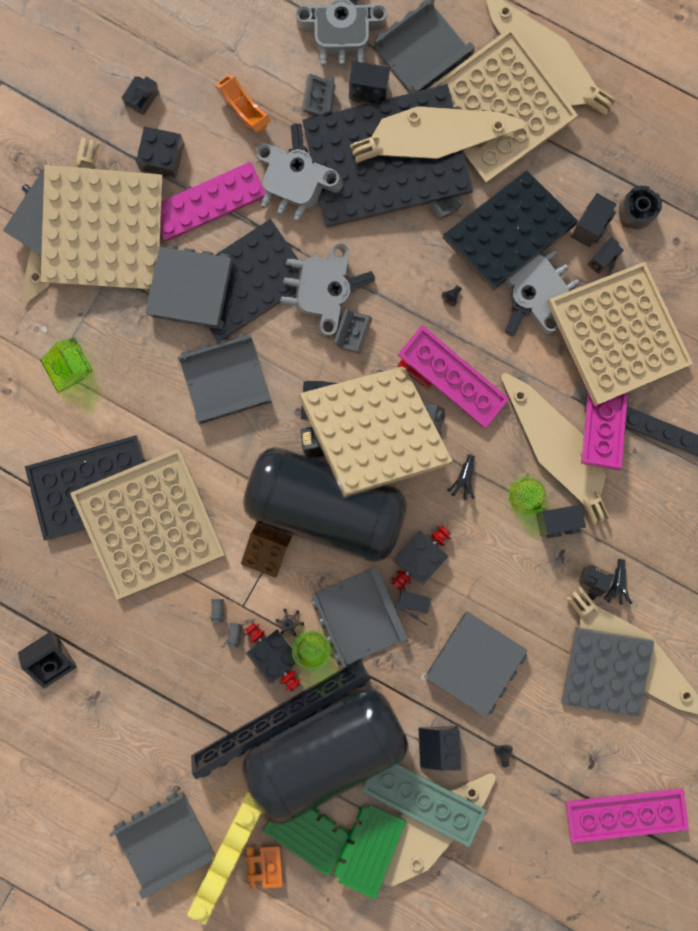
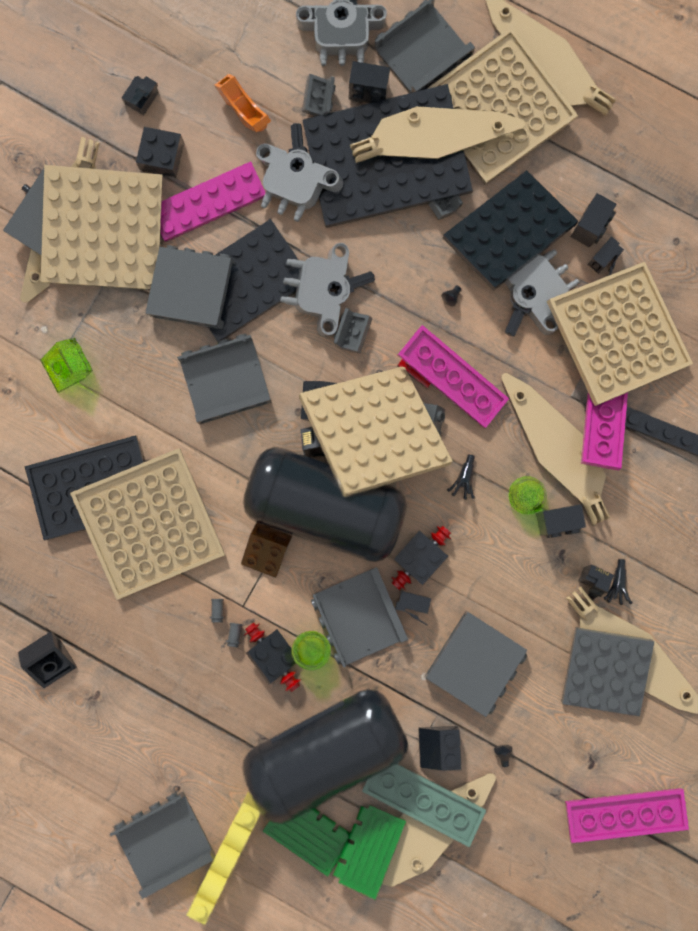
(270, 866): orange plate -> none
(279, 718): black plate -> none
(289, 622): black piece -> none
(640, 207): black brick -> none

